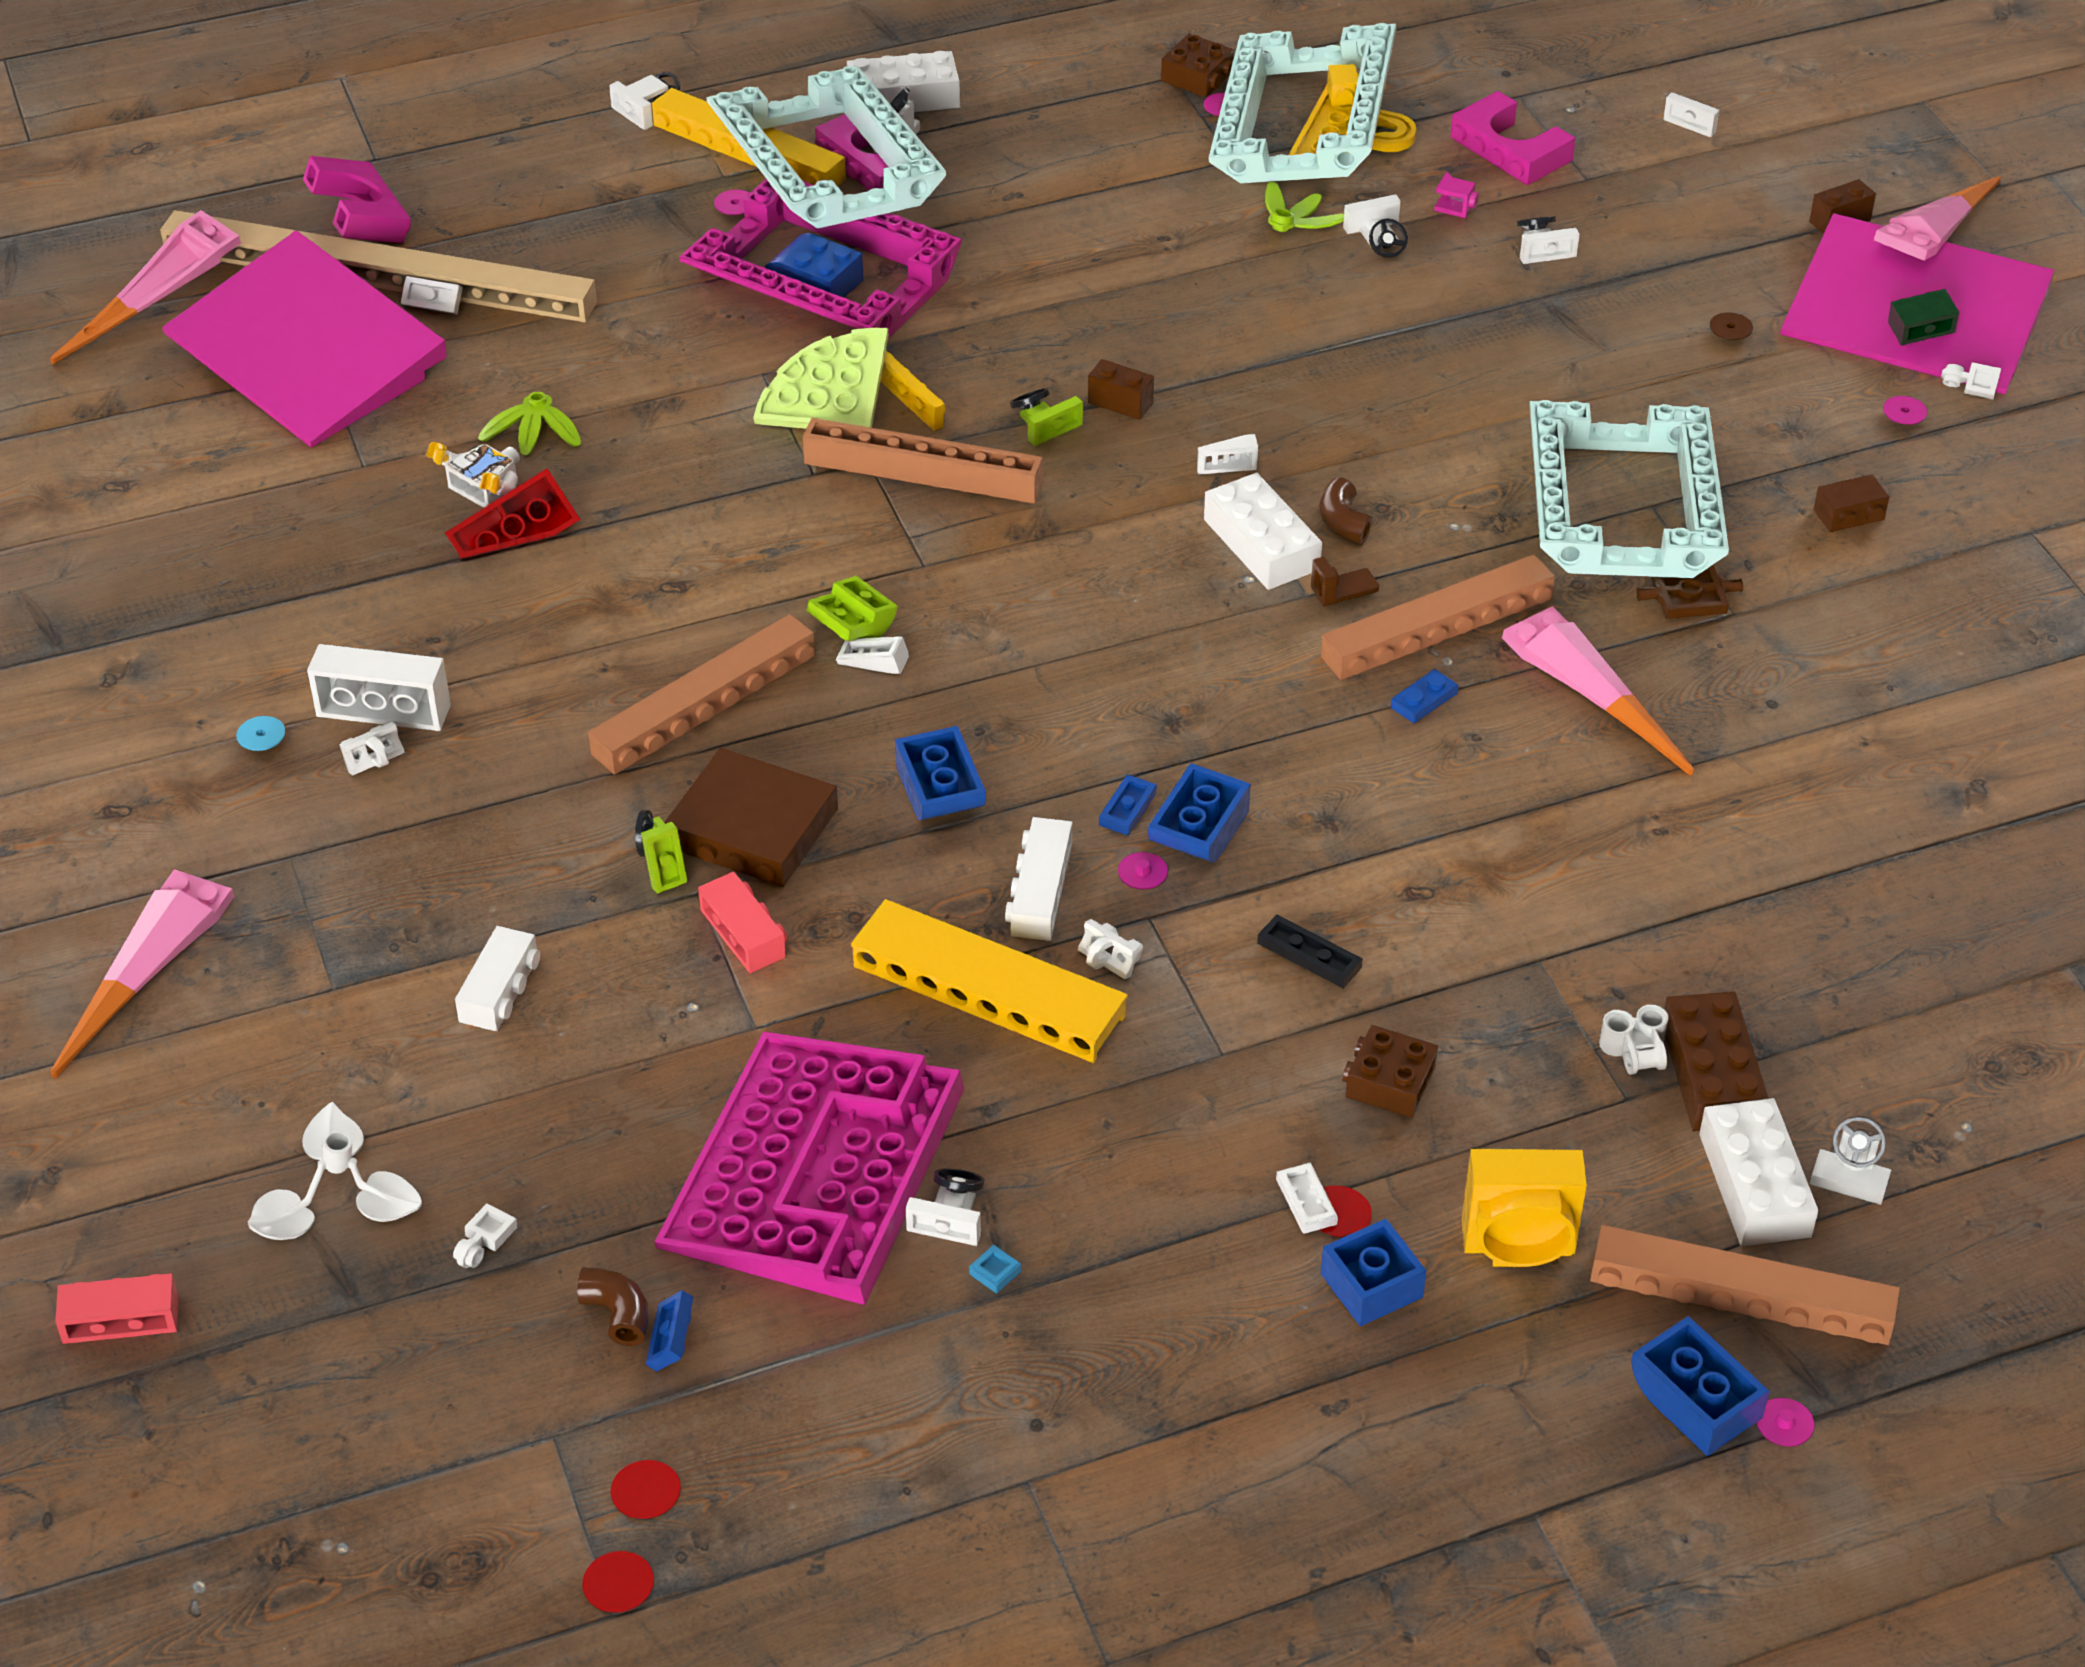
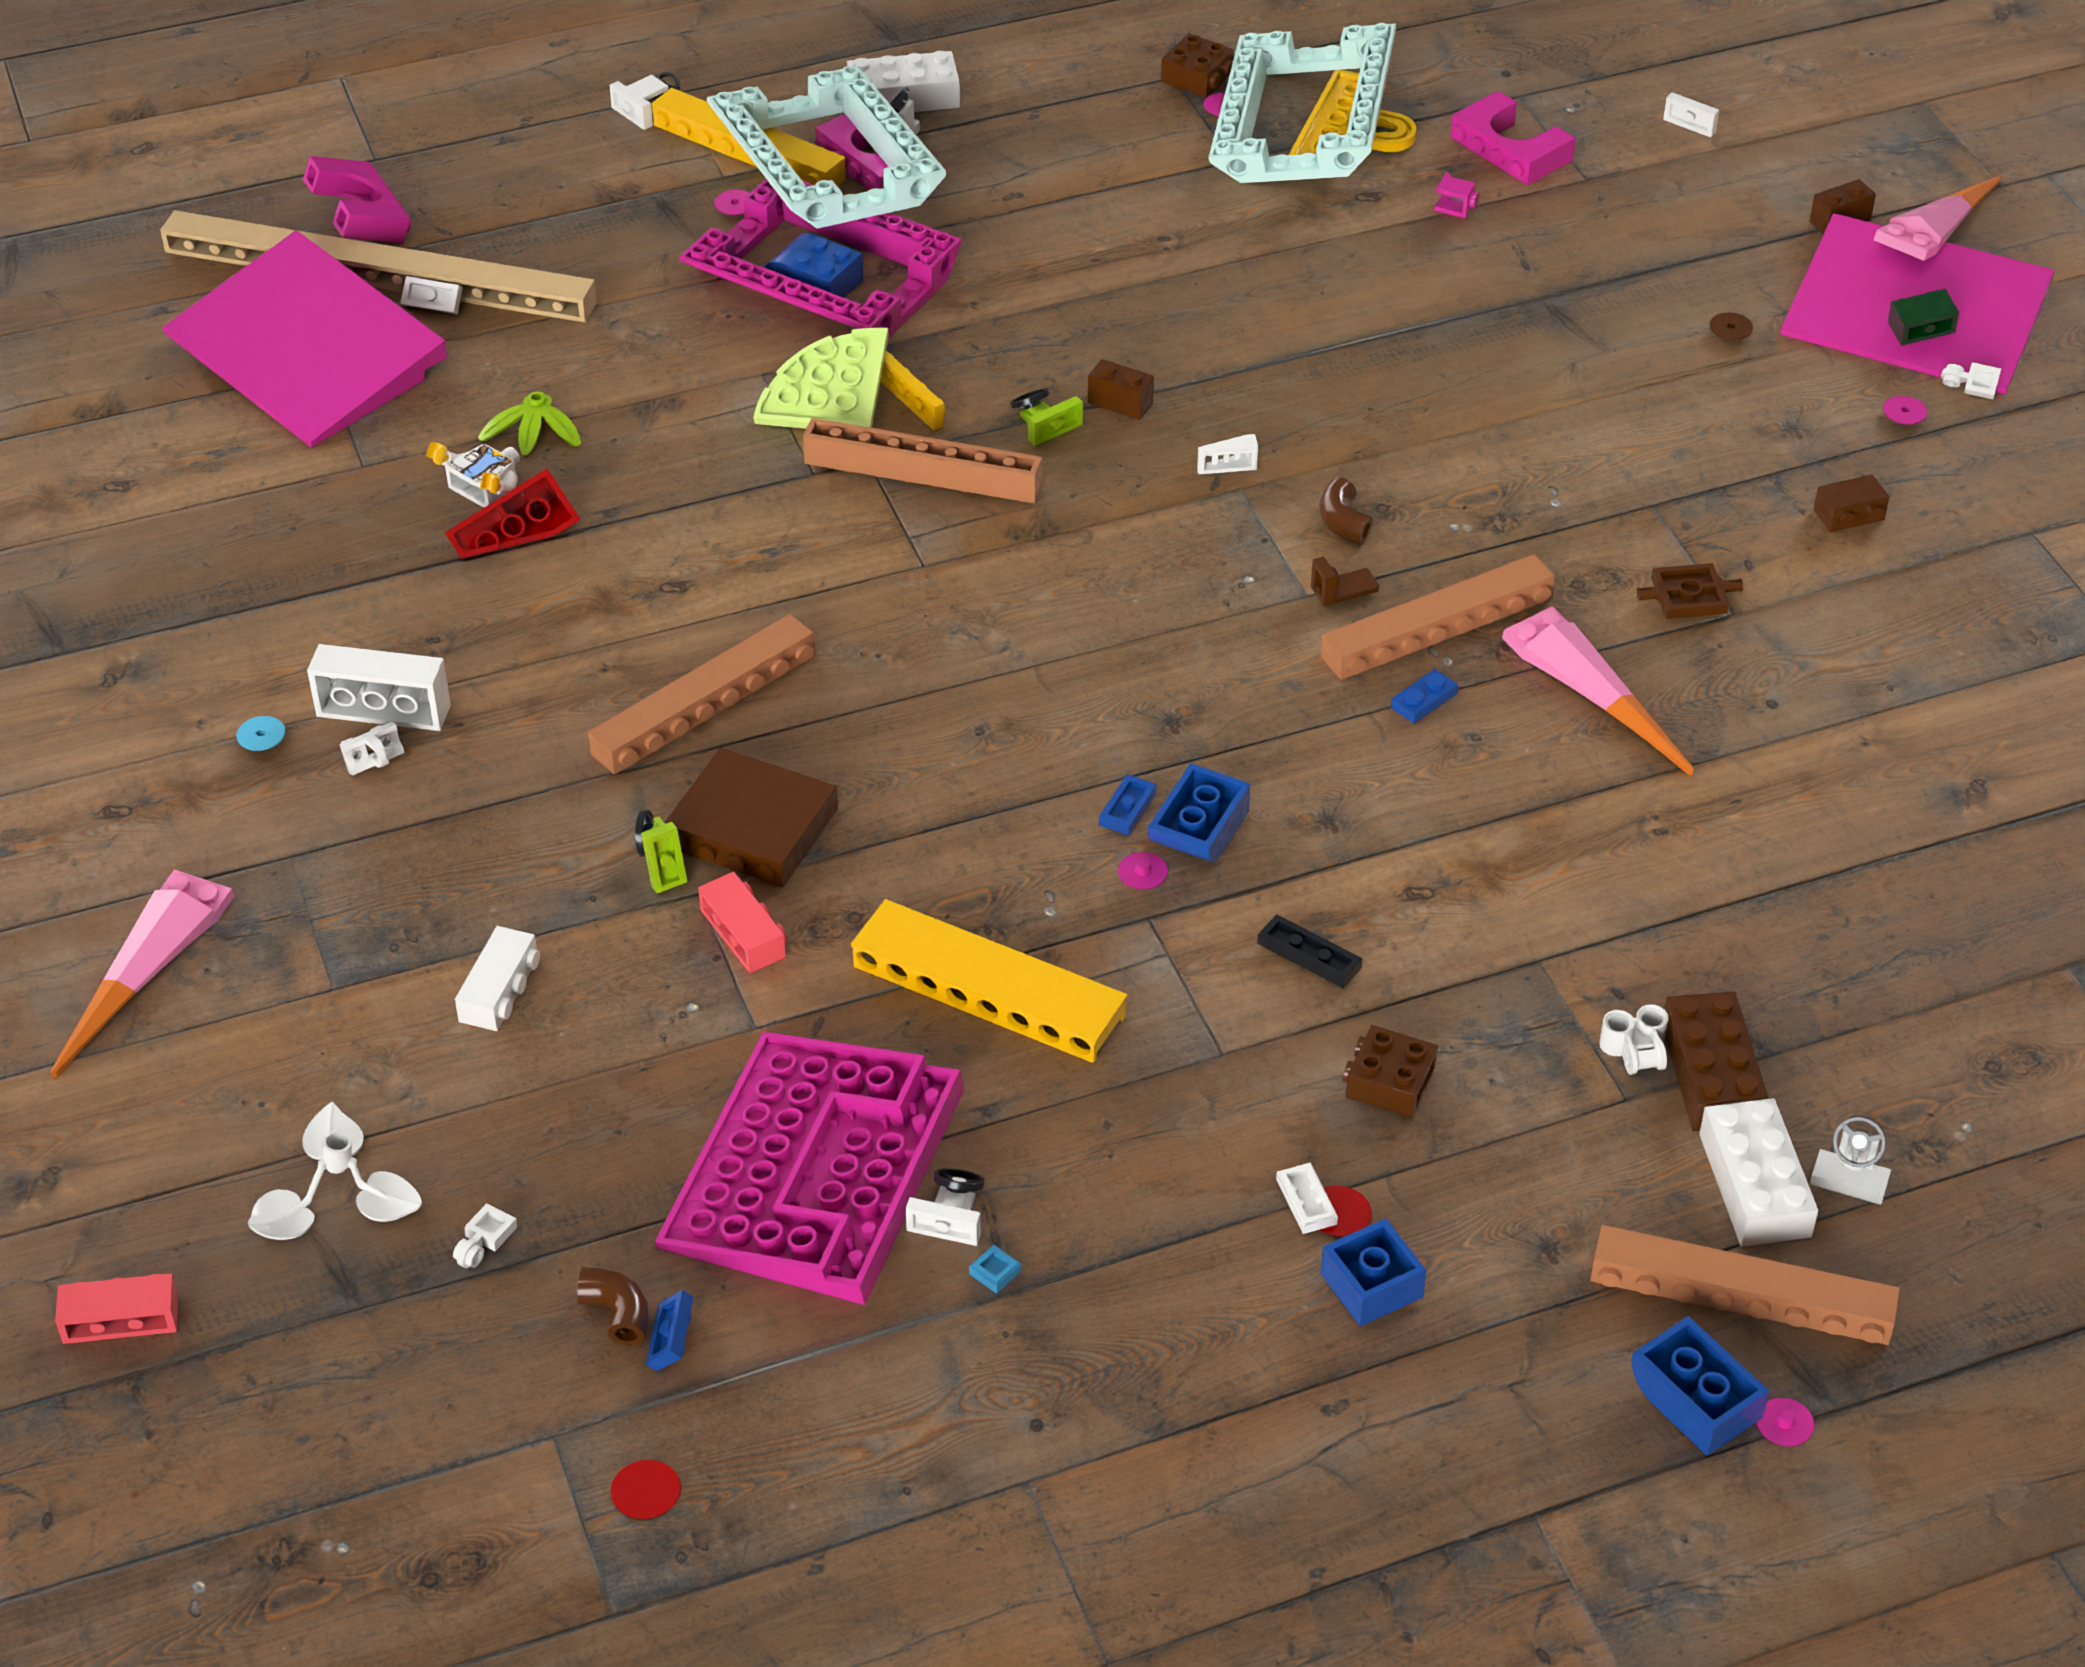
(184, 256): bright pink plate -> none
(618, 1581): red sticker -> none
(854, 610): lime brick -> none
(875, 654): white slope -> none
(938, 773): blue brick -> none
(1040, 879): white brick -> none
(1100, 937): white hips -> none
(1262, 530): white brick -> none
(1284, 219): lime plant -> none
(1342, 84): yellow brick -> none
(1373, 221): white piece -> none
(1523, 1205): yellow container -> none
(1542, 244): white piece -> none
(1581, 548): light aqua slope -> none

